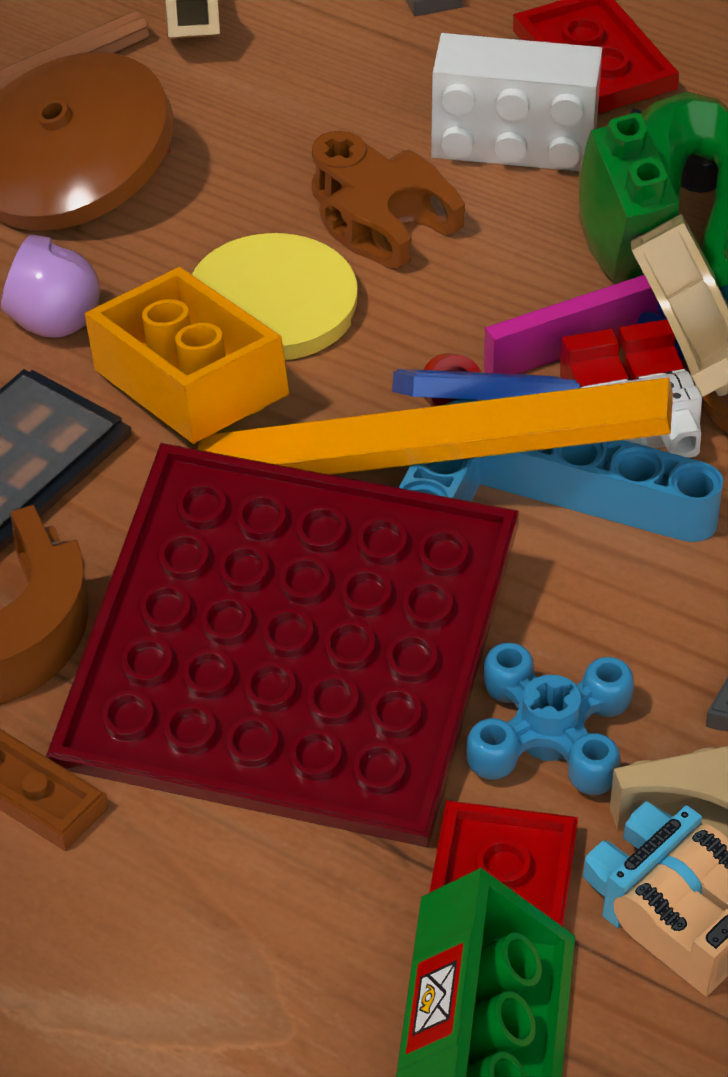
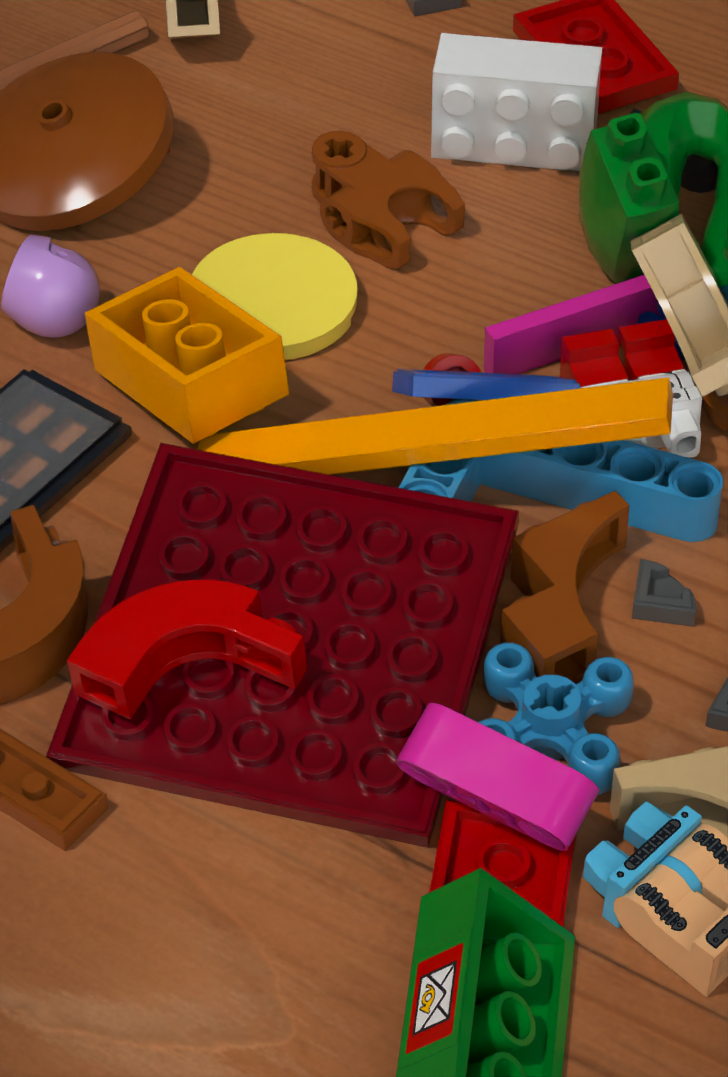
(177, 625): none -> red arch
(497, 776): none -> dark pink beam
(550, 569): none -> dark orange arch
(662, 597): none -> dark grey tile

